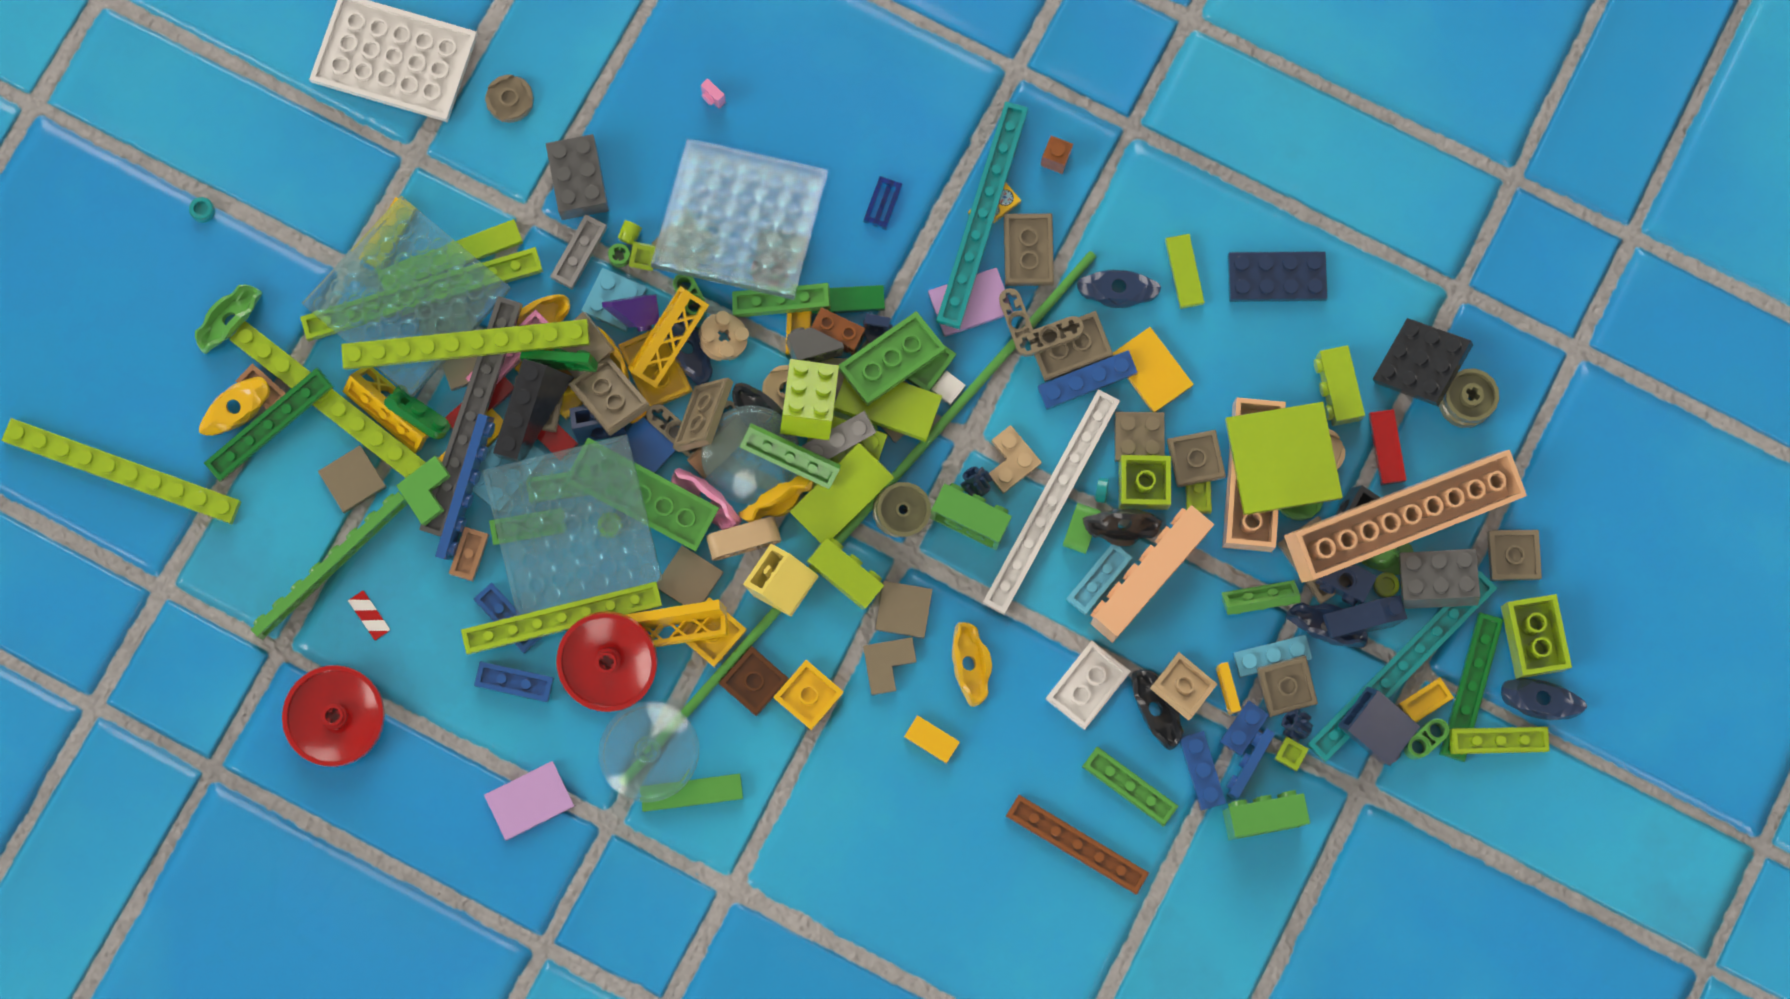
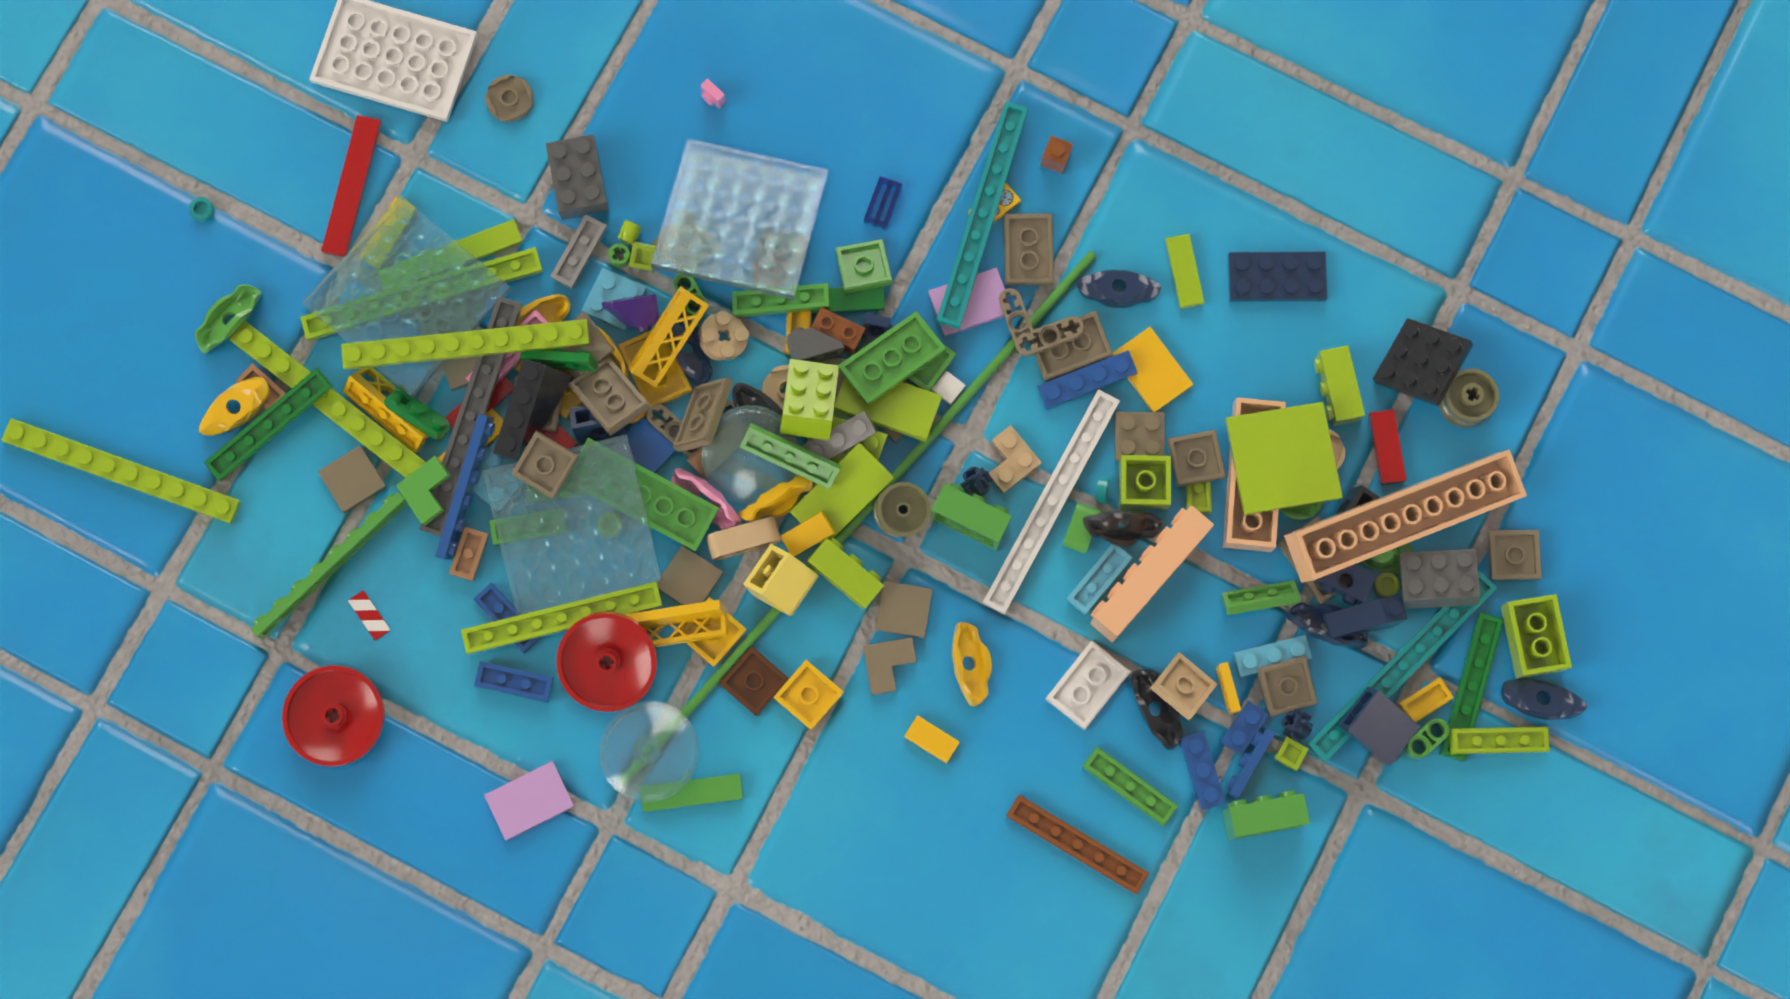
(351, 186): none -> red tile
(545, 465): none -> dark tan tile
(807, 533): none -> yellow tile
(863, 266): none -> bright green tile

